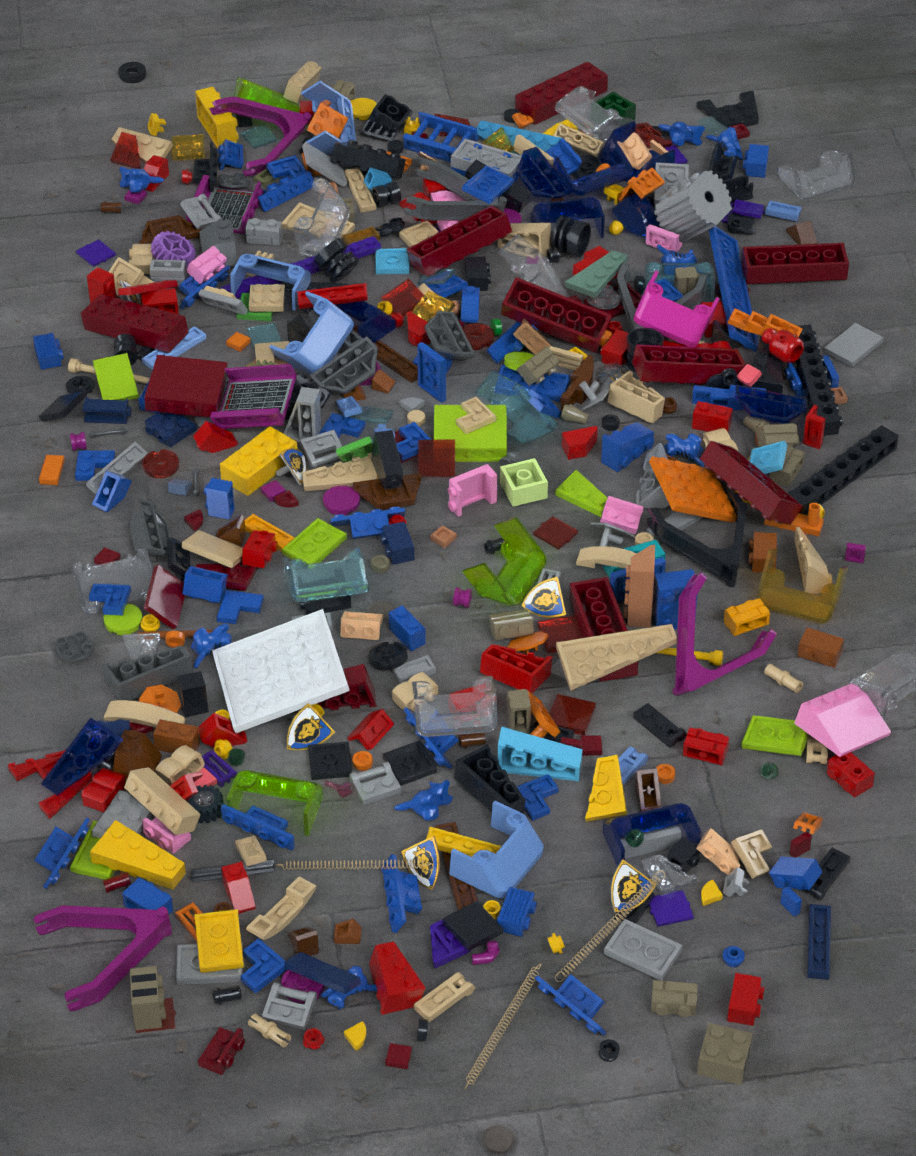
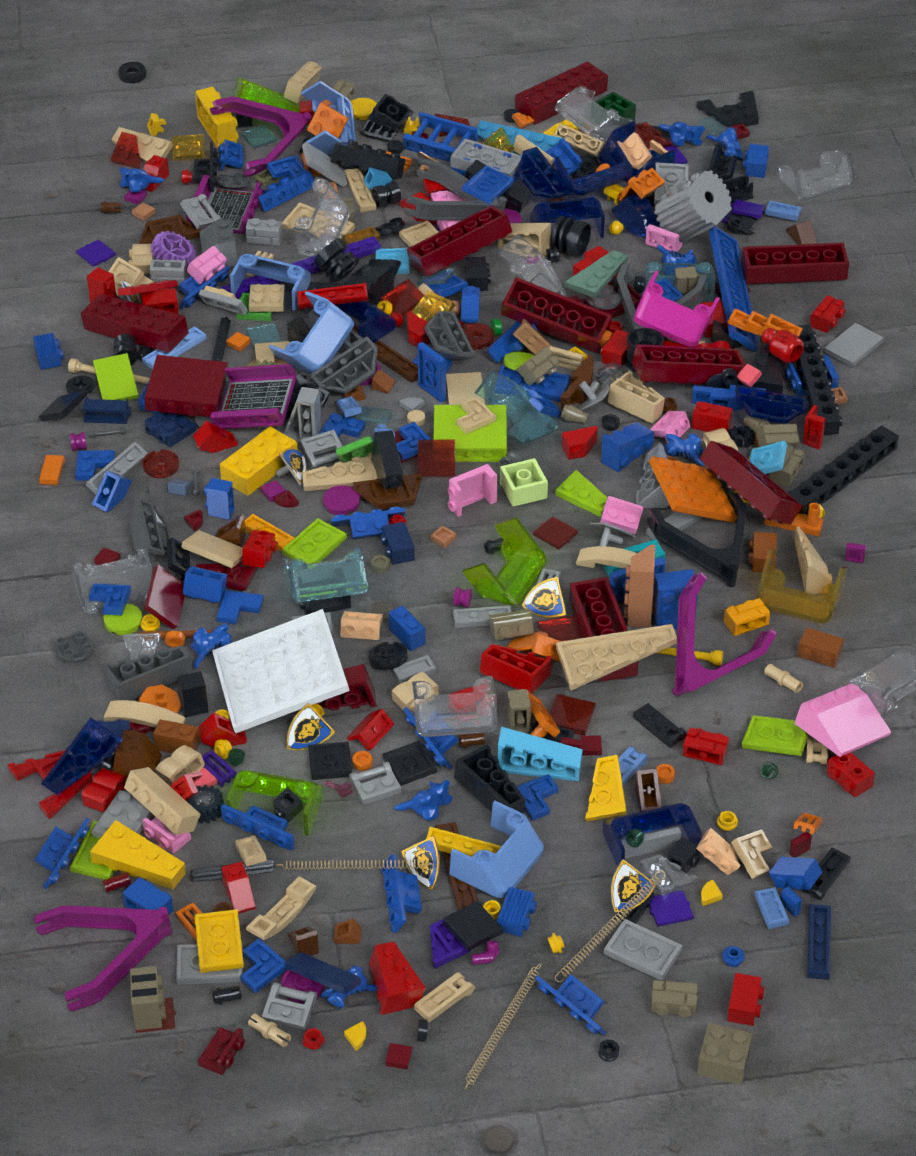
(143, 211): none -> nougat tile
(221, 339): none -> black axle
(287, 805): none -> black brick
(378, 276): none -> black slope
(463, 387): none -> tan tile
(477, 616): none -> light grey tile
(545, 646): none -> orange plate
(643, 537): tan tile -> none
(671, 423): none -> bright pink bracket
(727, 821): none -> yellow plate
(735, 883): light grey tile -> none
(740, 441): none -> black gear
(771, 908): none -> medium blue plate
(827, 314): none -> red brick

